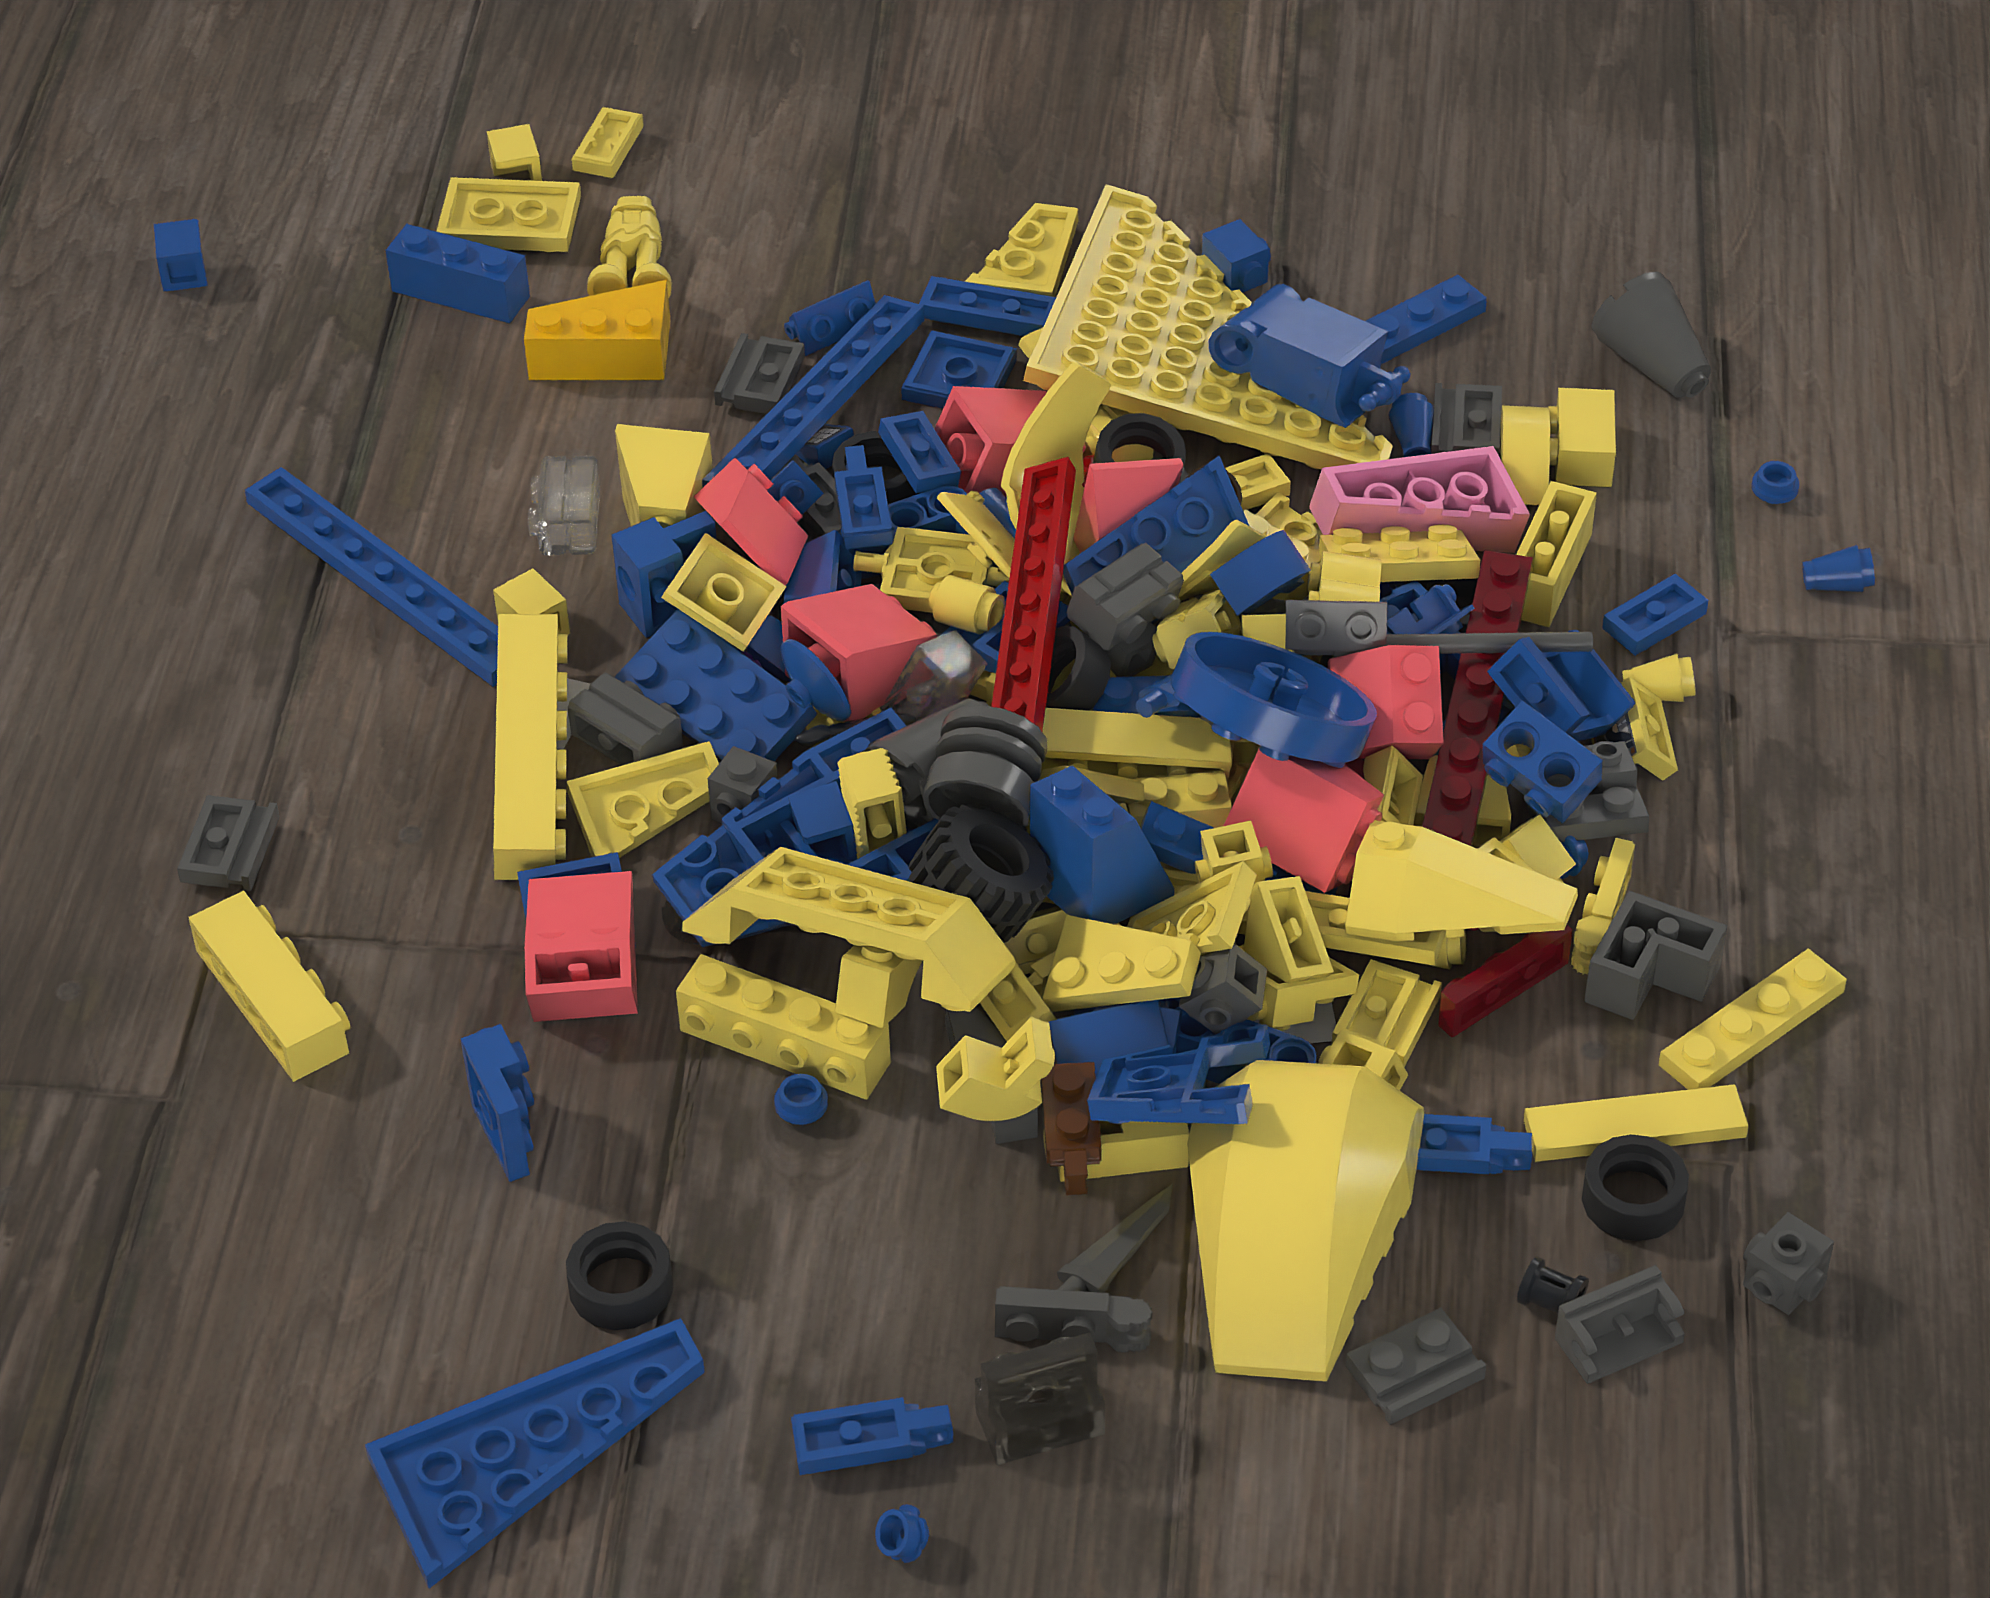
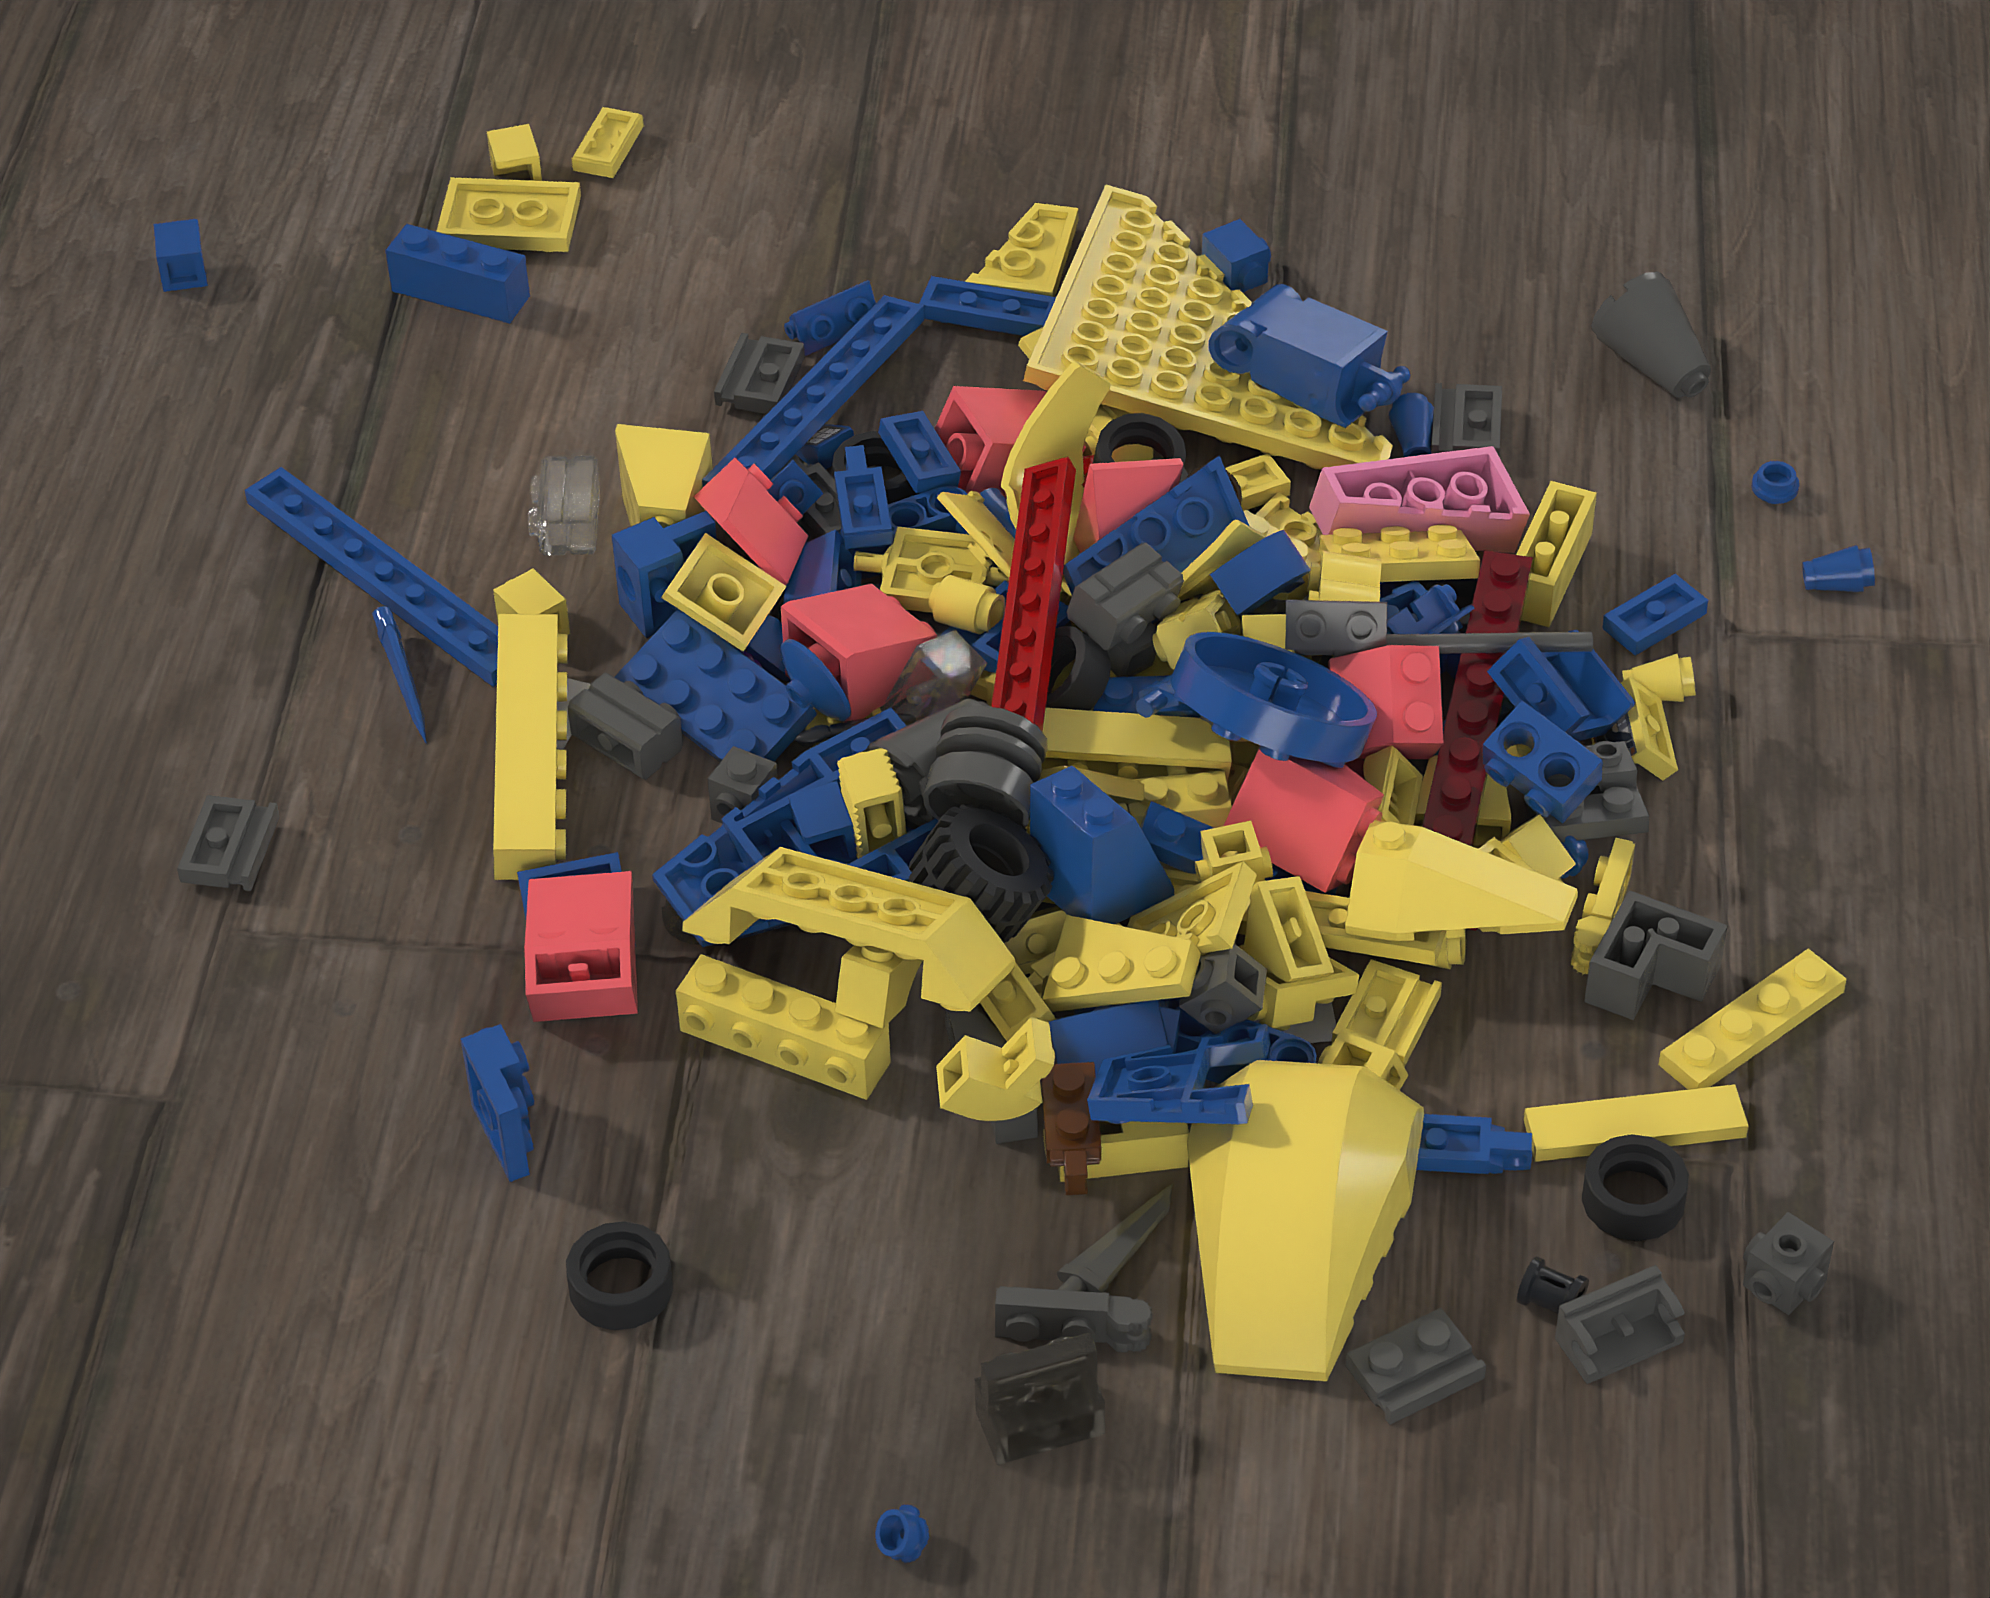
(270, 985): light yellow brick -> none
(391, 641): none -> blue bar
(497, 1457): blue wing -> none
(601, 336): yellow wedge -> none
(629, 241): light yellow piece -> none
(641, 799): light yellow wing -> none
(801, 1099): blue plate -> none
(868, 1434): blue hinge -> none
(956, 361): blue tile -> none
(1428, 315): blue plate -> none
(1502, 979): dark red plate -> none
(1526, 450): light yellow brick -> none
(1583, 437): light yellow brick -> none

